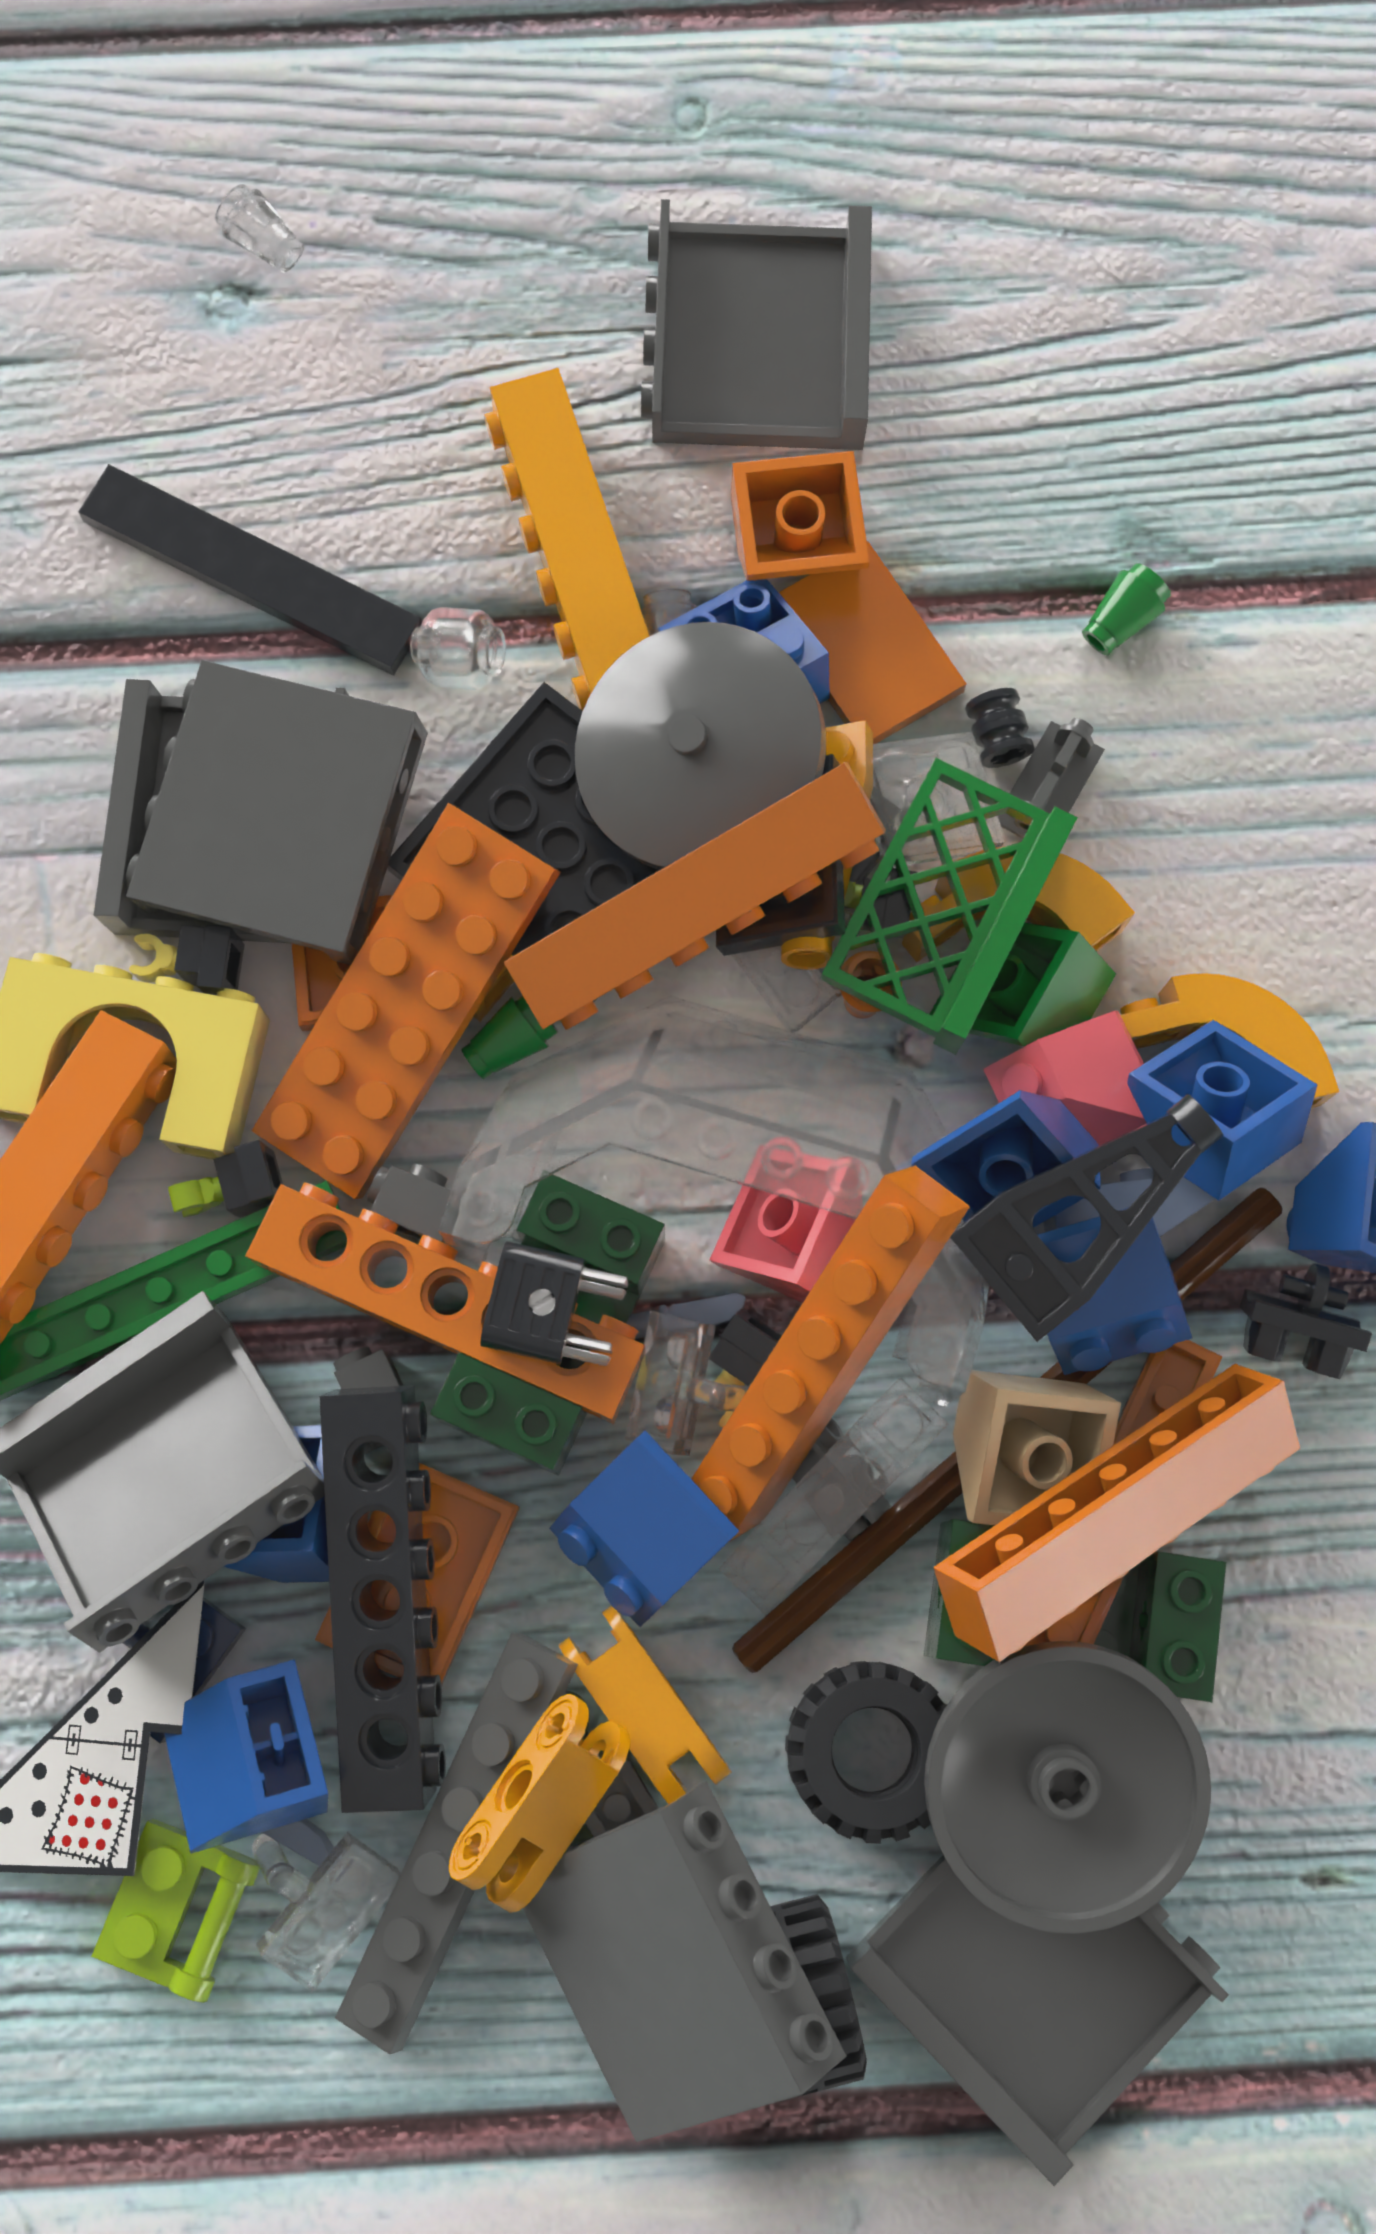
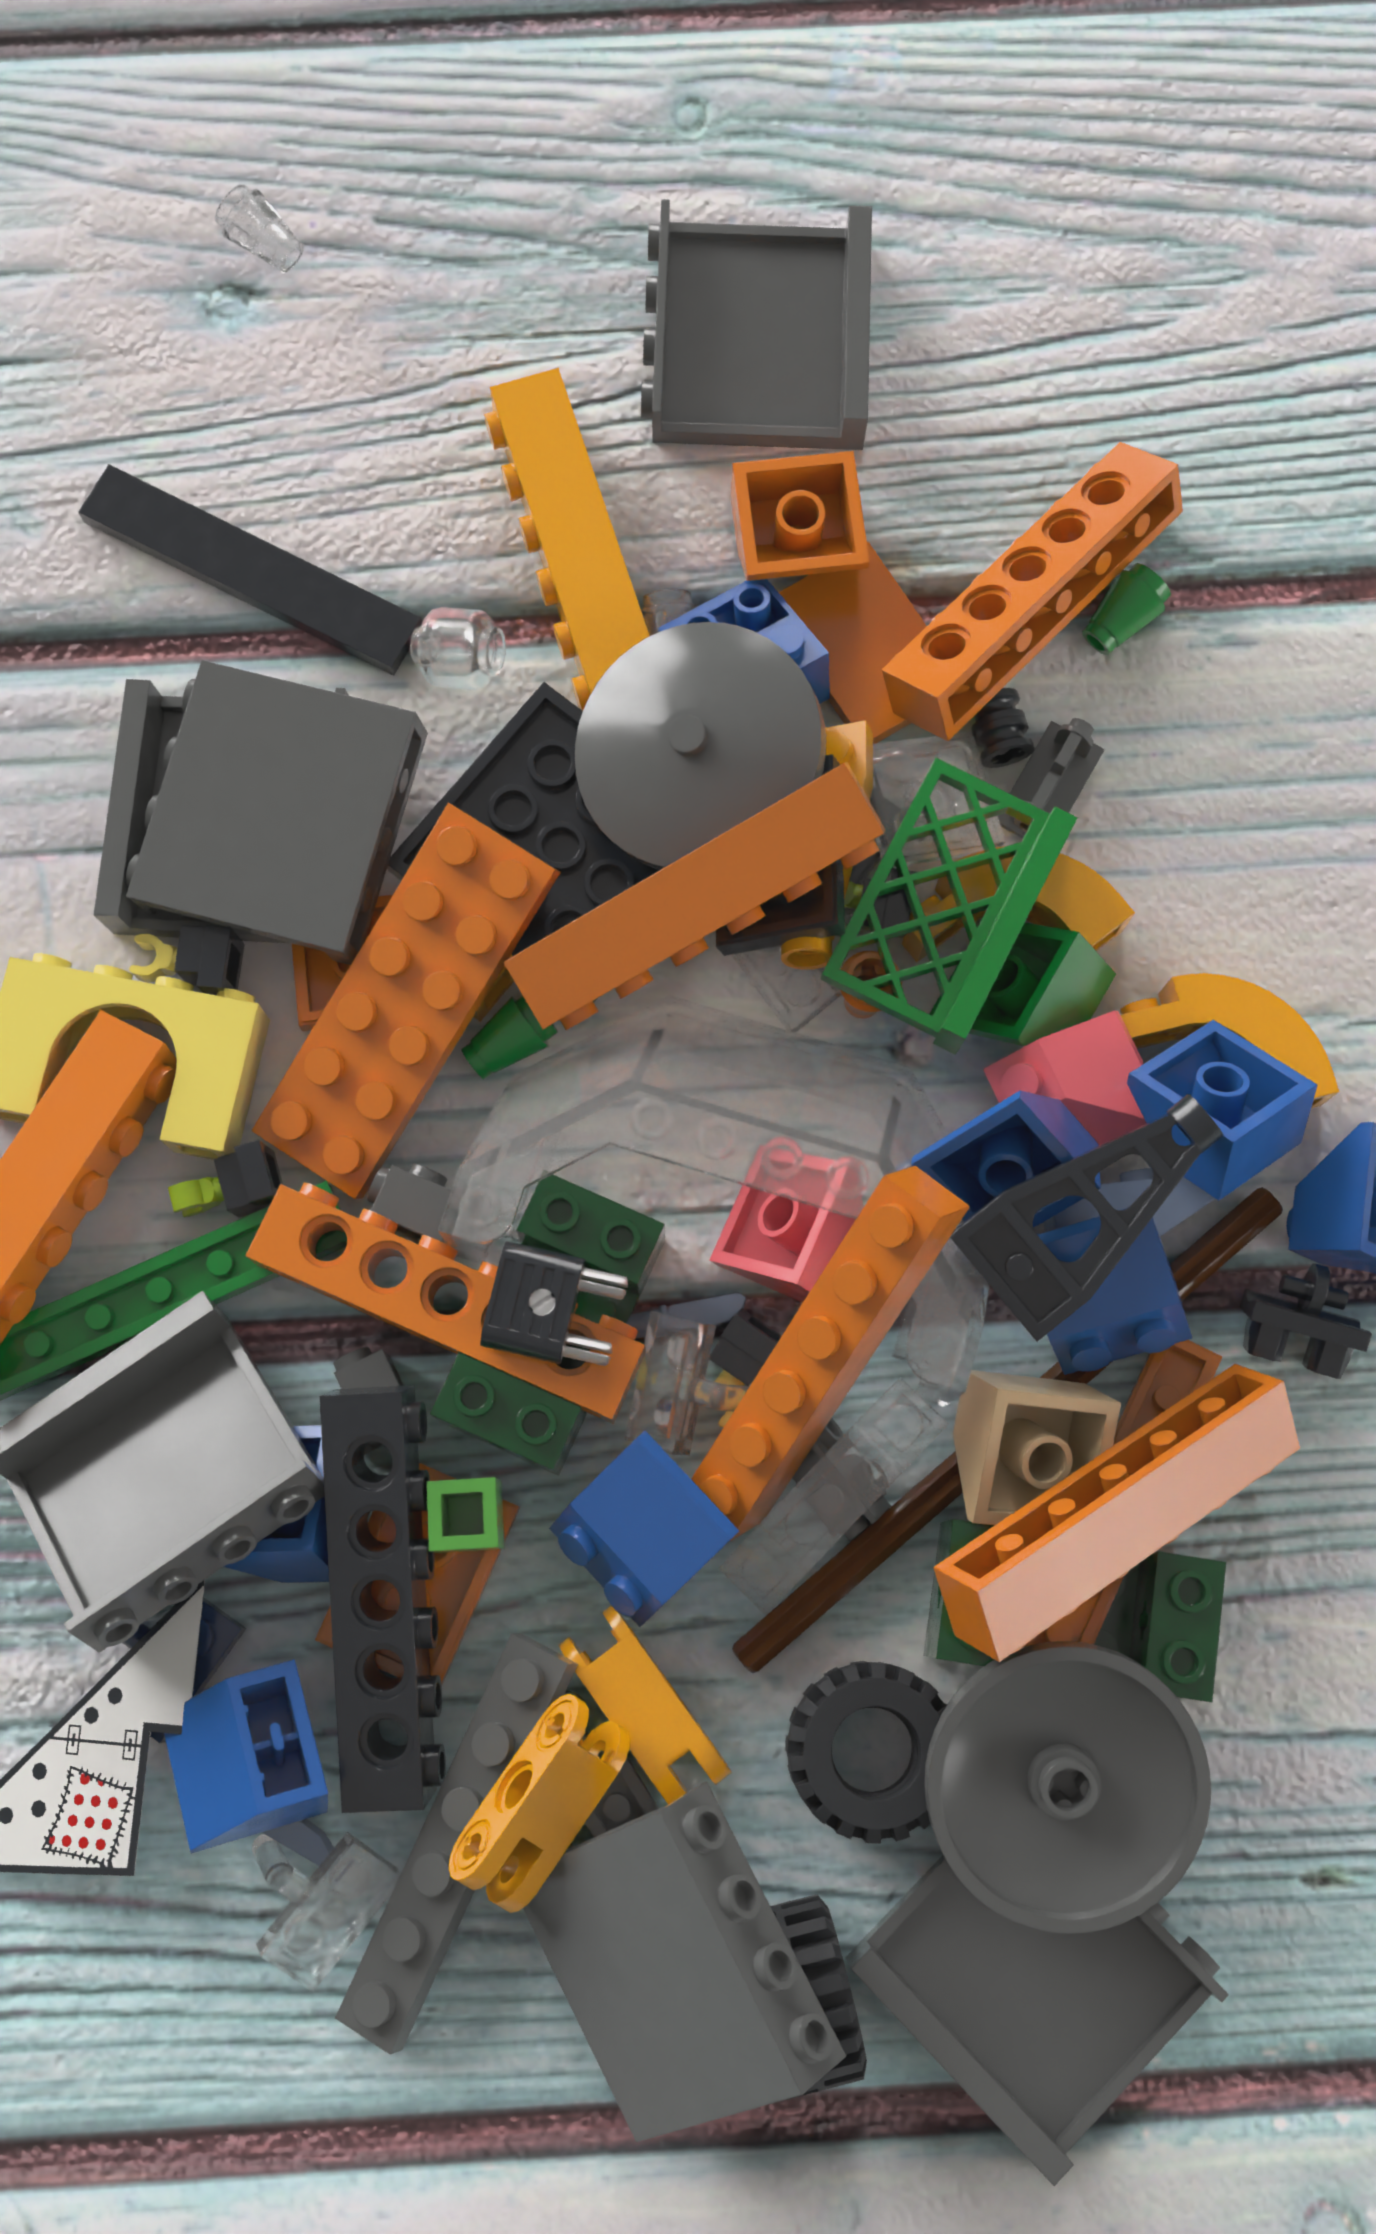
(156, 1901): lime plate -> none
(465, 1515): none -> bright green brick
(1033, 590): none -> orange brick

